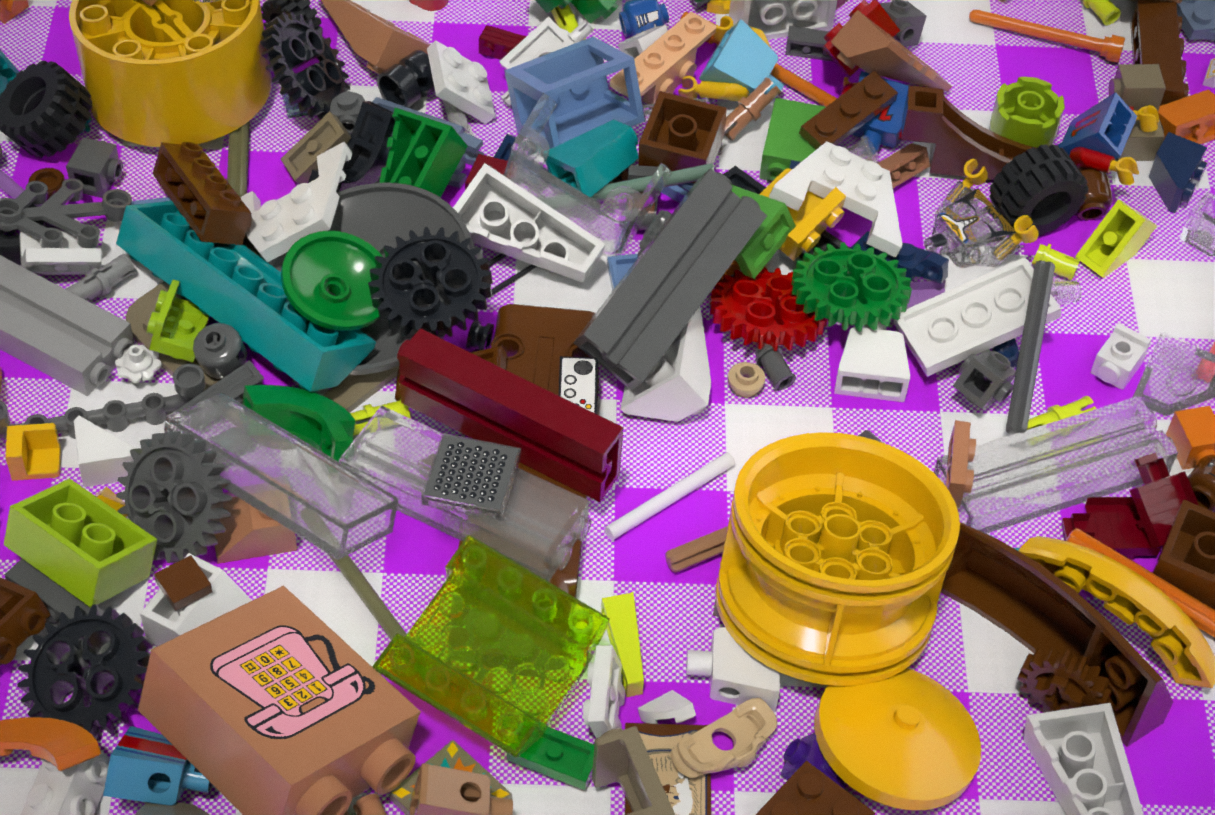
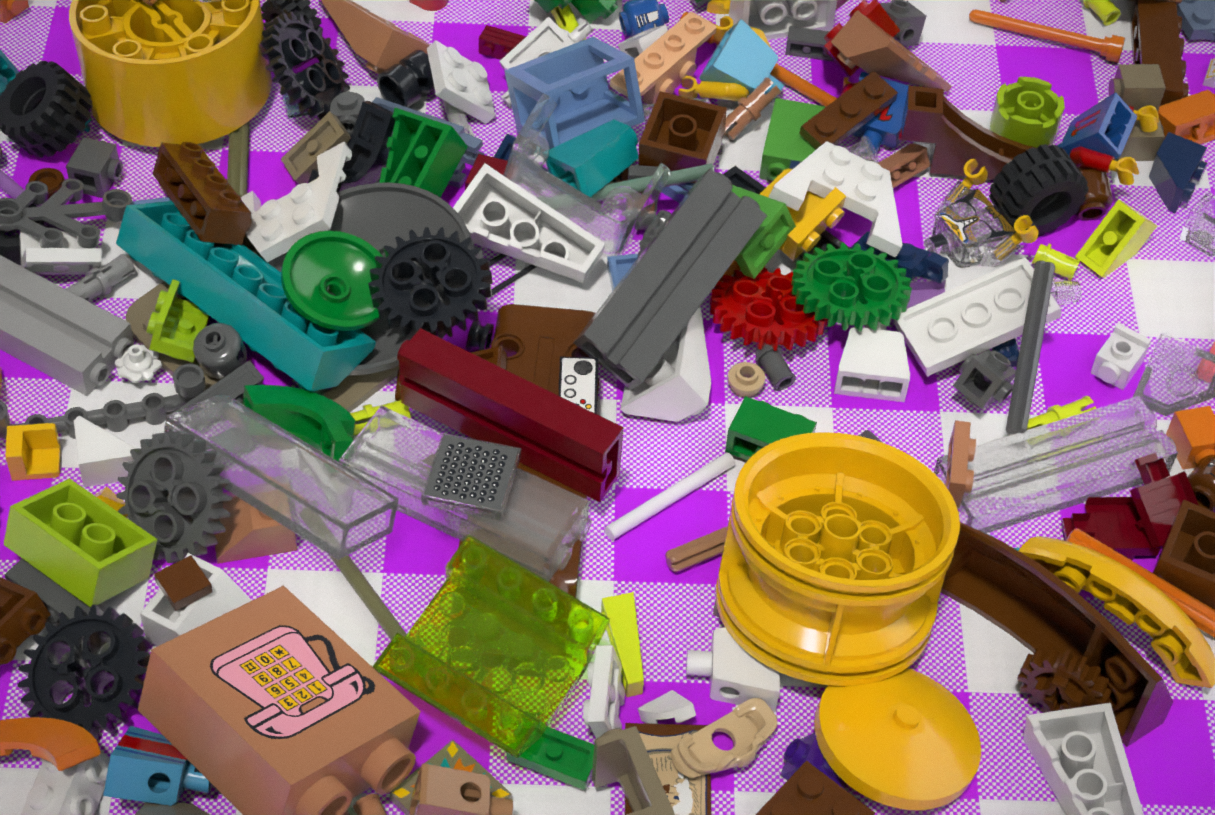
(760, 425): none -> green brick

